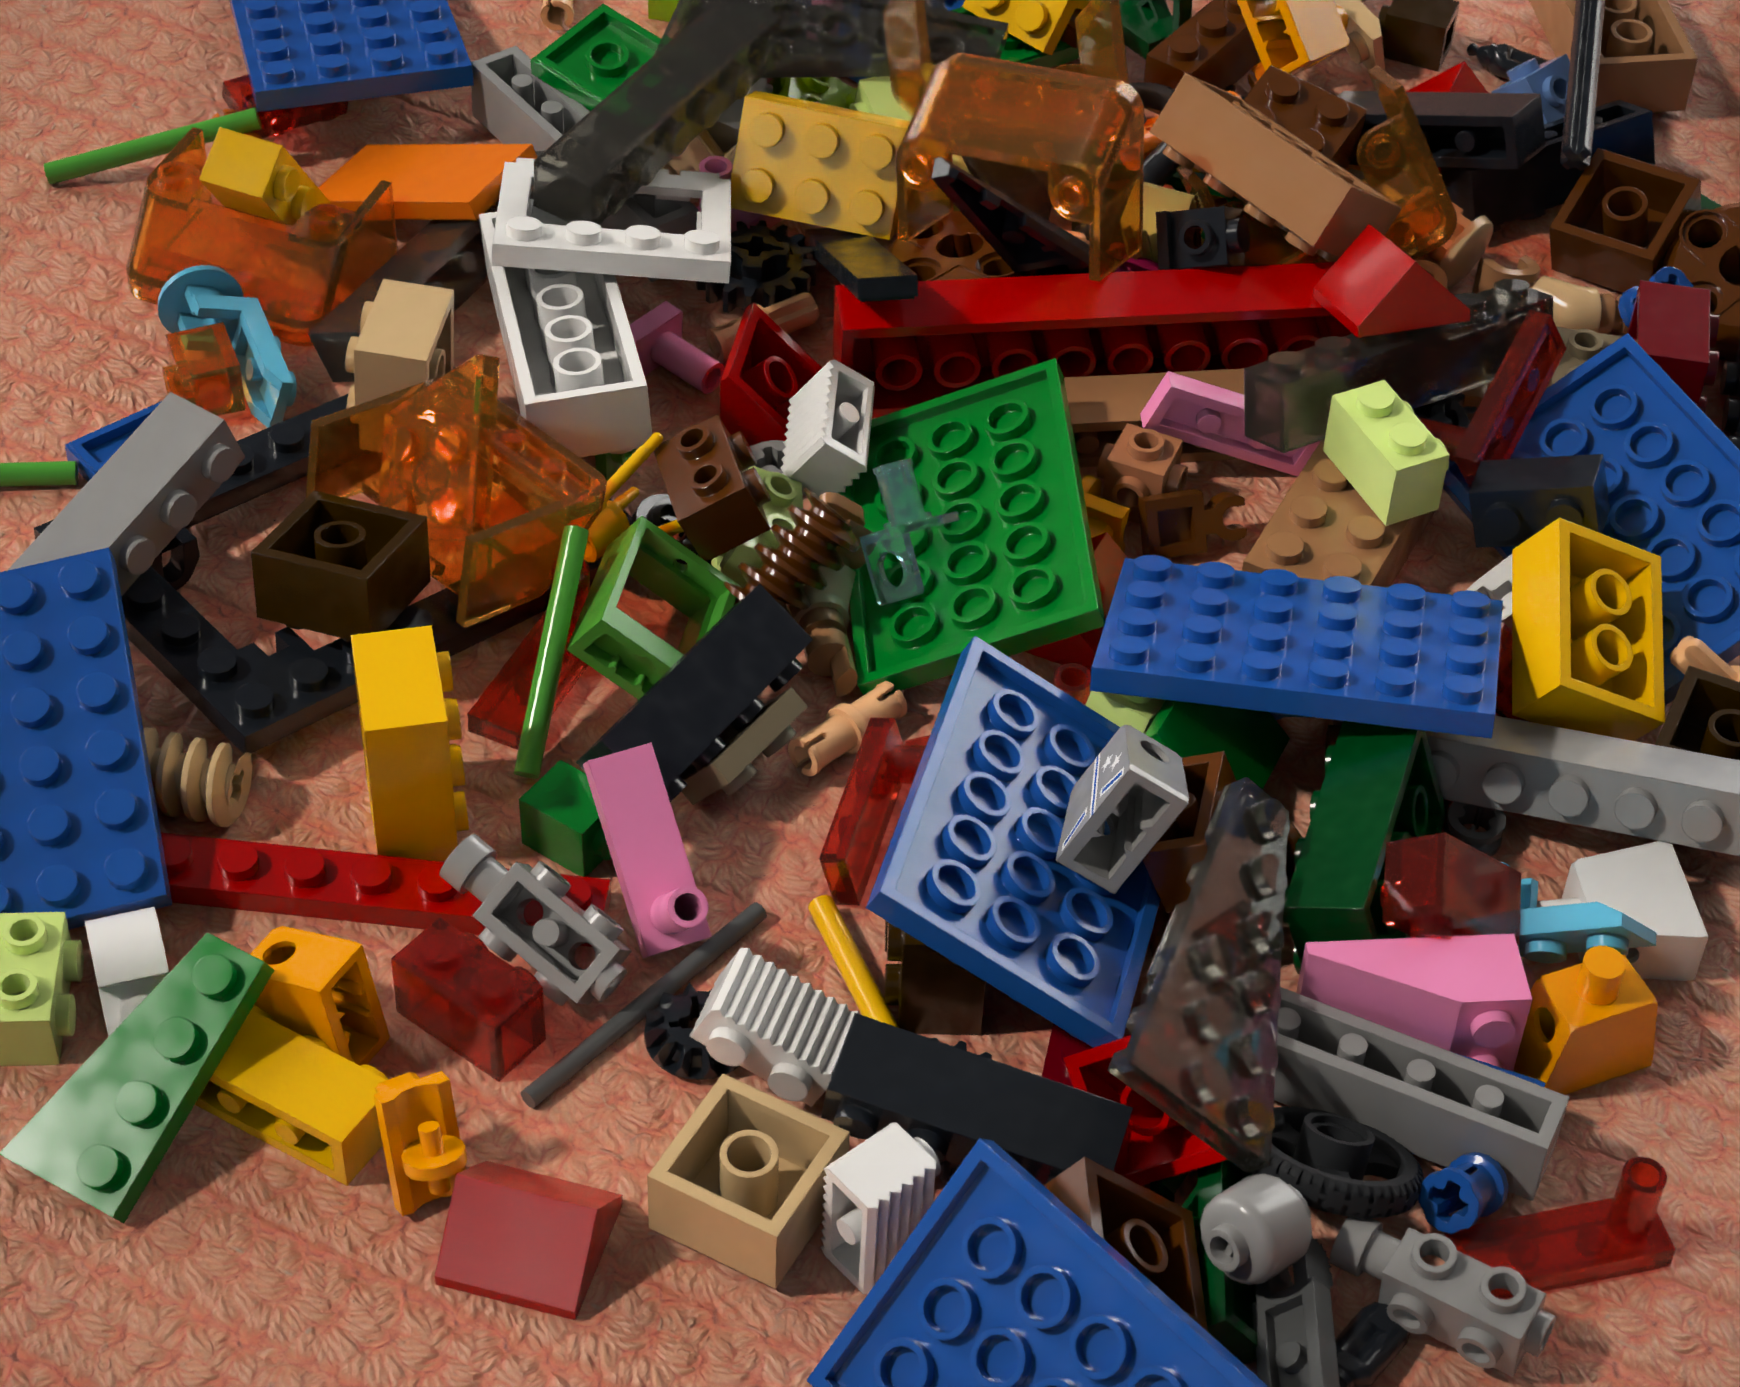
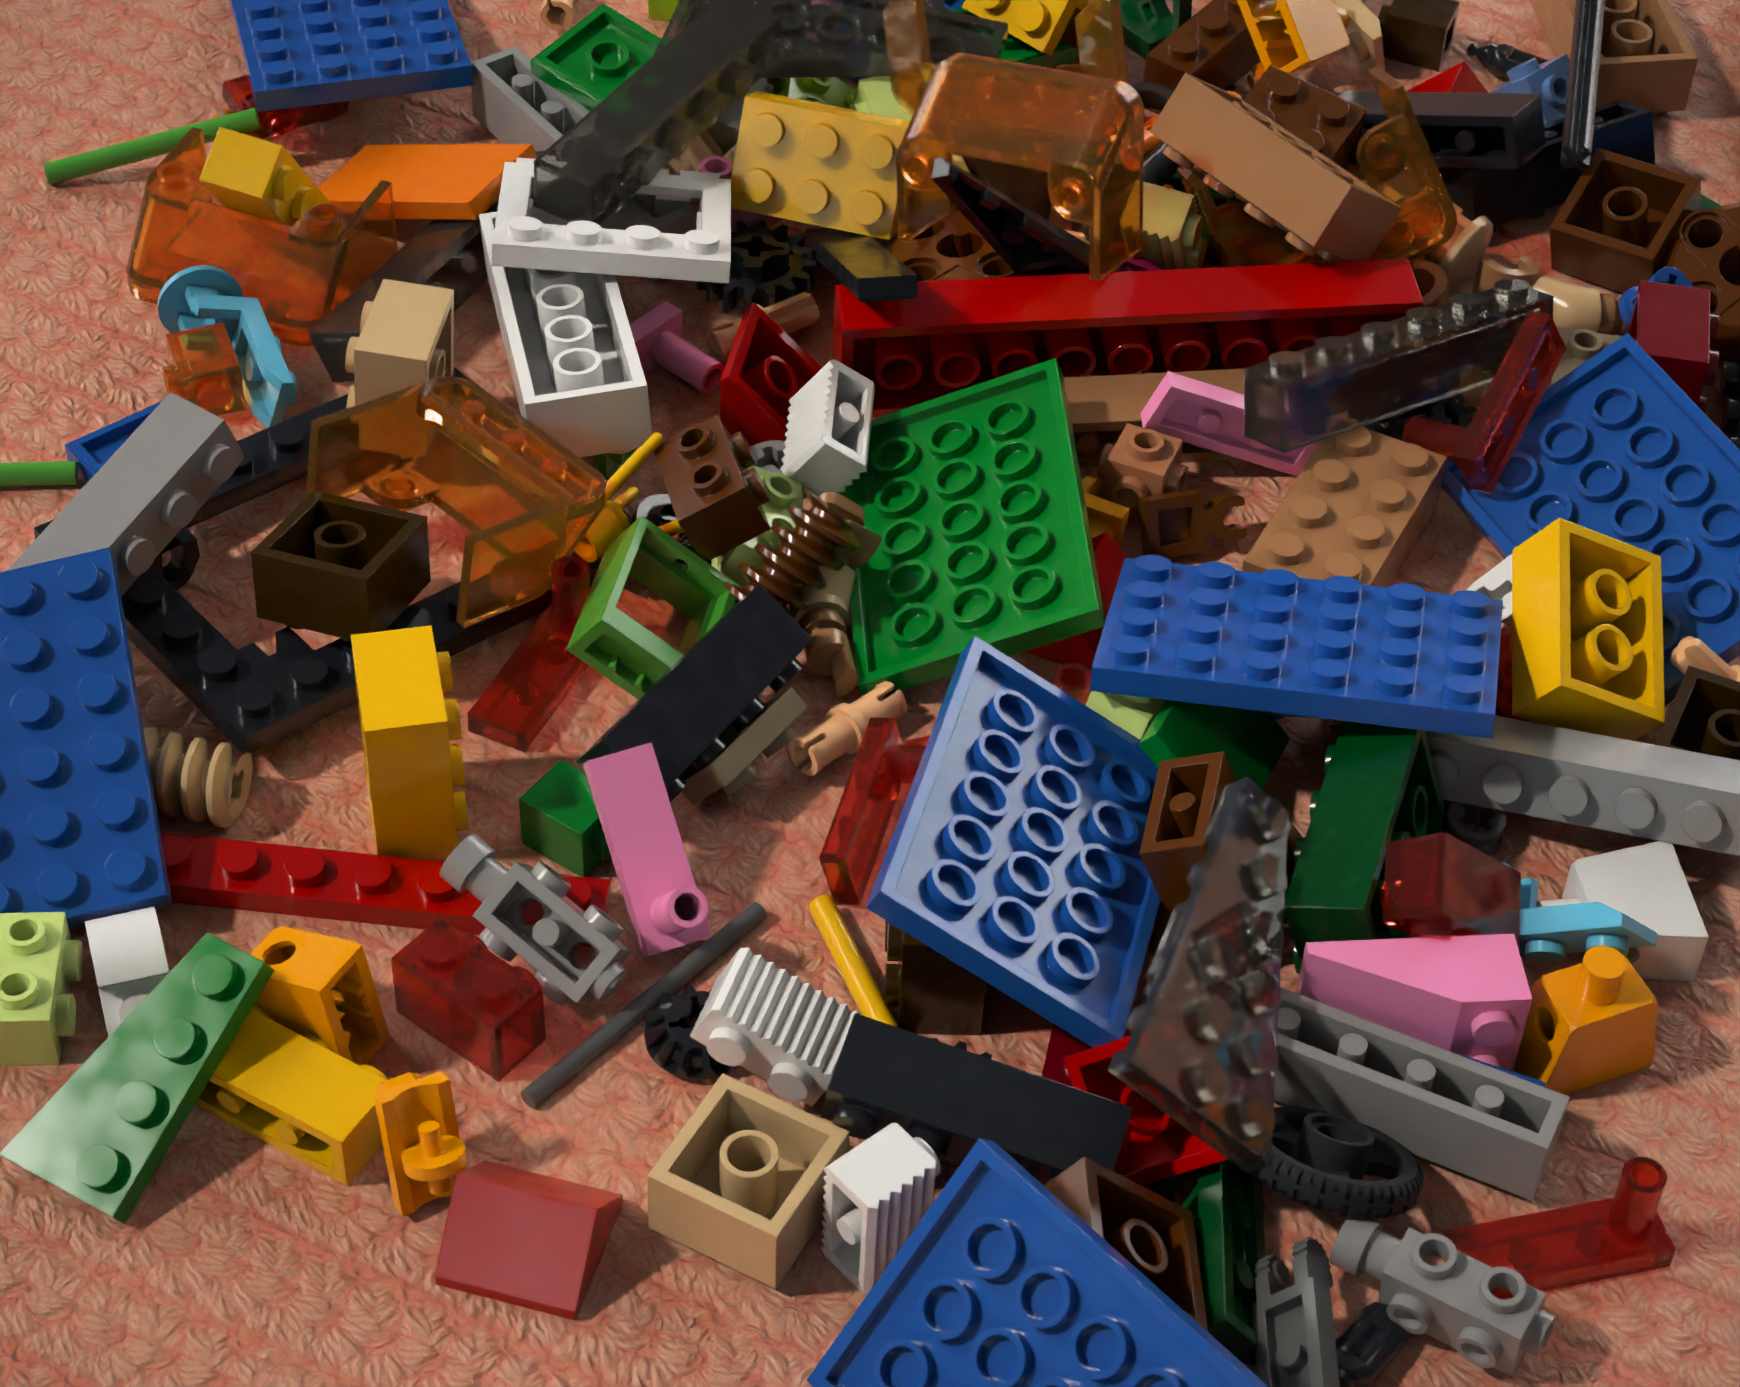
(442, 460): clear orange wing -> none
(551, 652): bright green bar -> none
(905, 518): clear light blue bracket -> none
(1137, 791): light grey torso -> none
(1180, 238): black brick -> none
(1259, 1226): light grey head -> none
(1384, 290): red slope -> none
(1386, 452): yellowish green brick -> none
(1471, 1194): blue bush -> none
(1527, 494): black brick -> none

